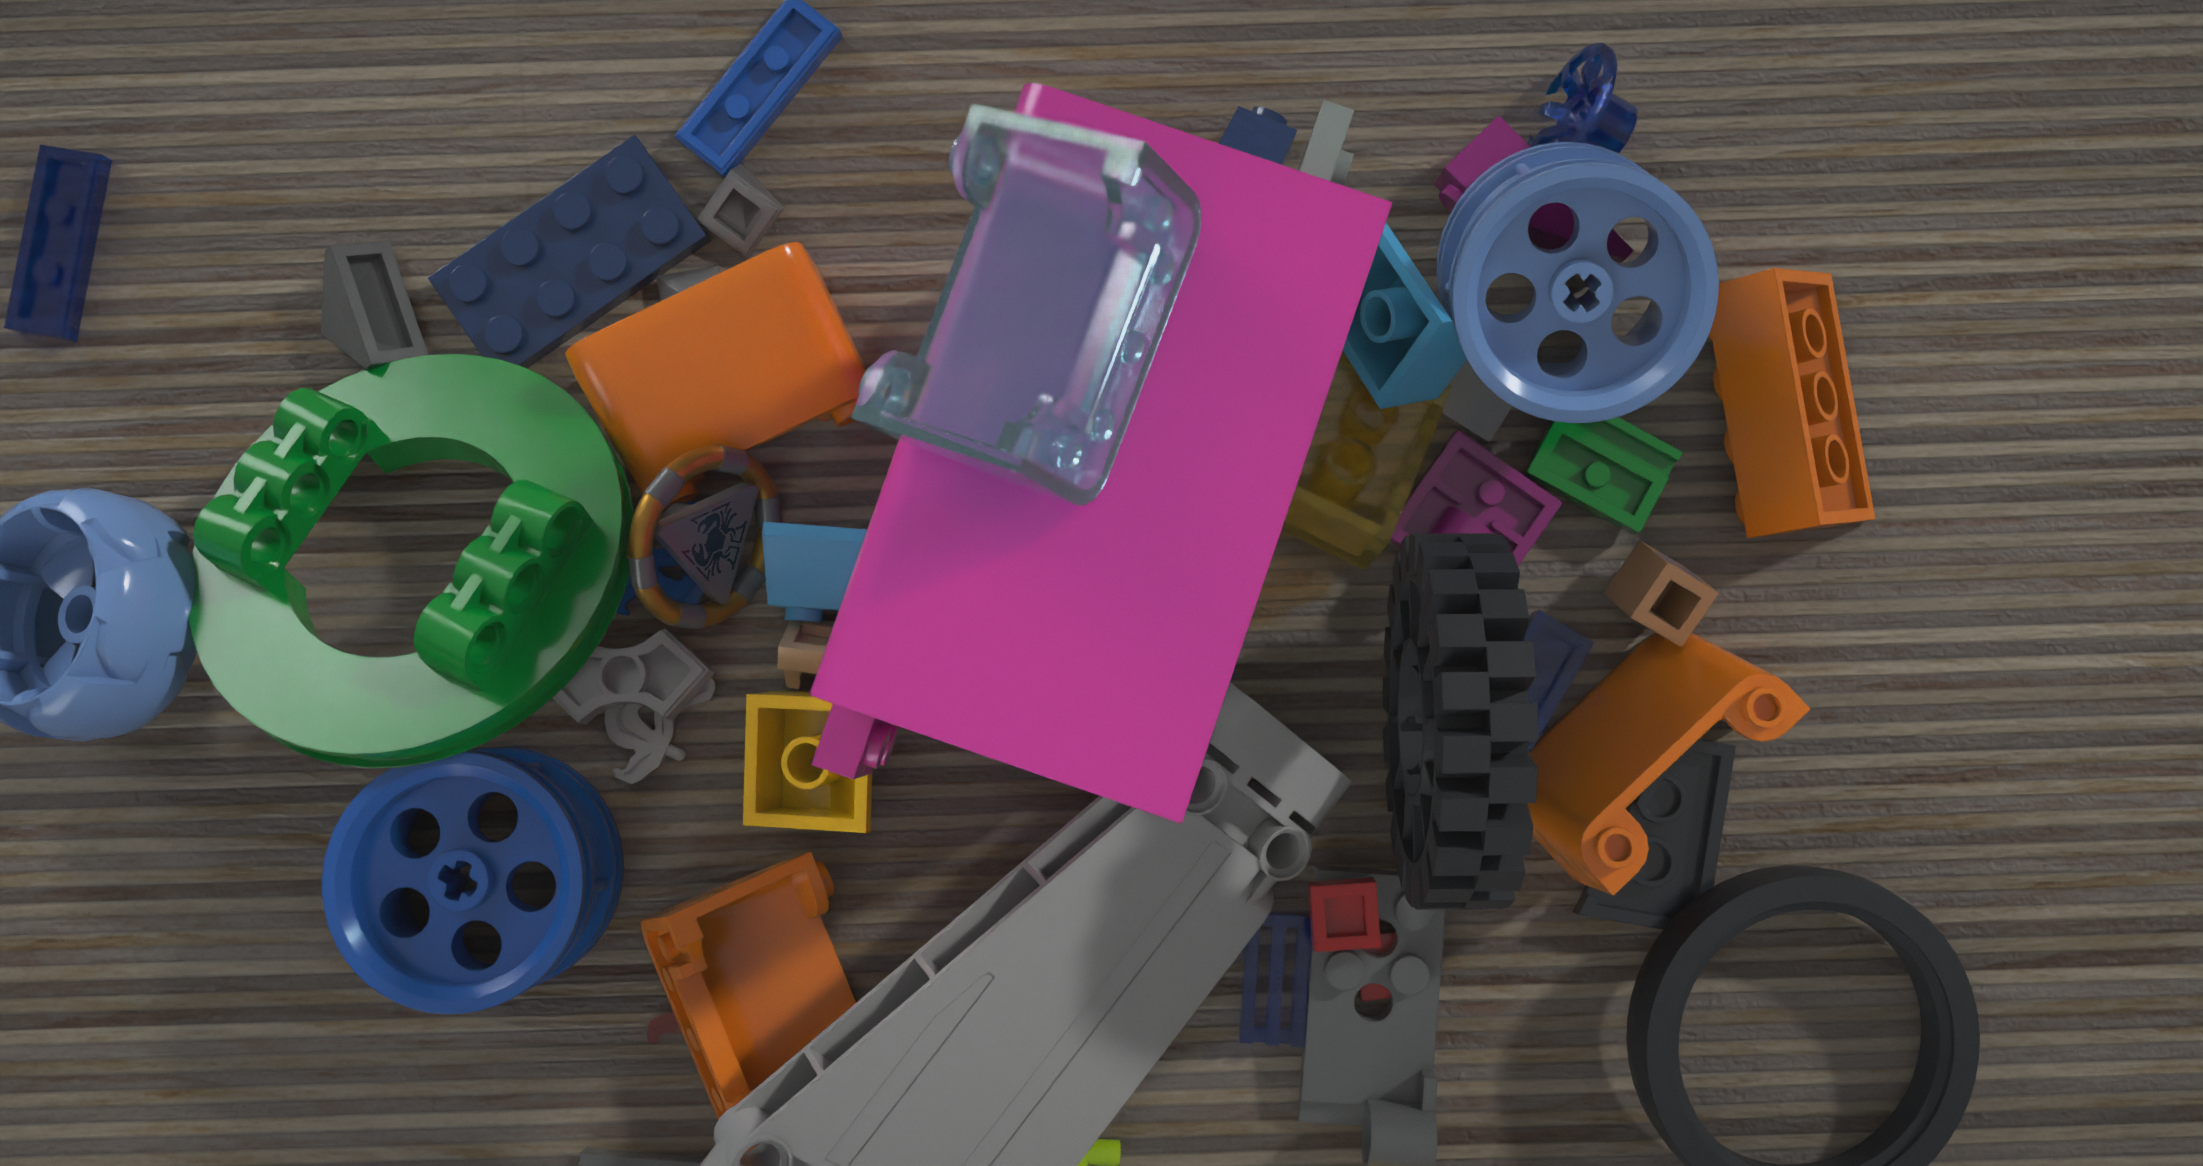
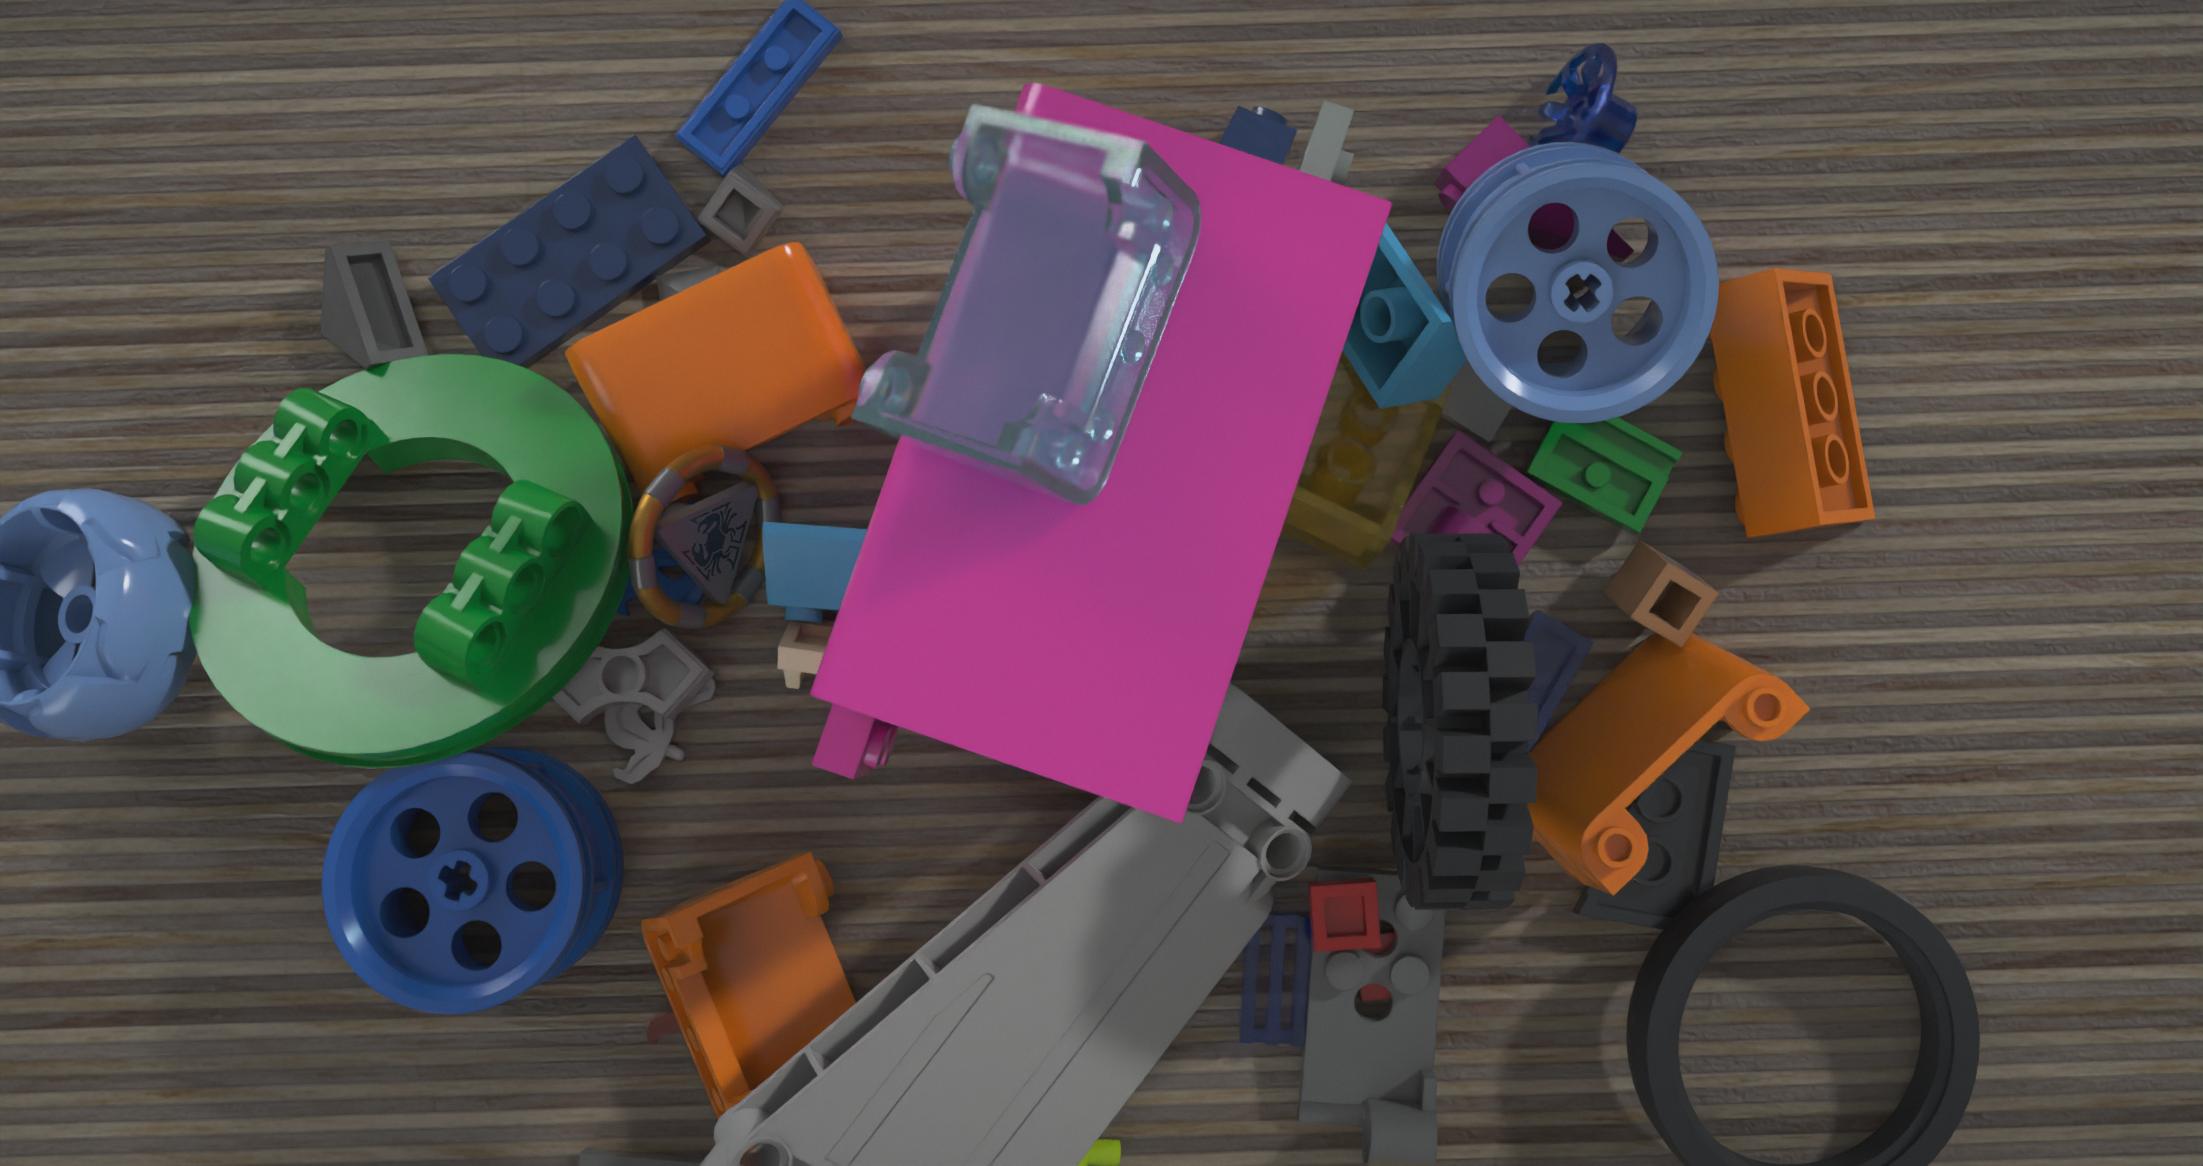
(58, 243): clear blue tile -> none
(778, 771): yellow slope -> none

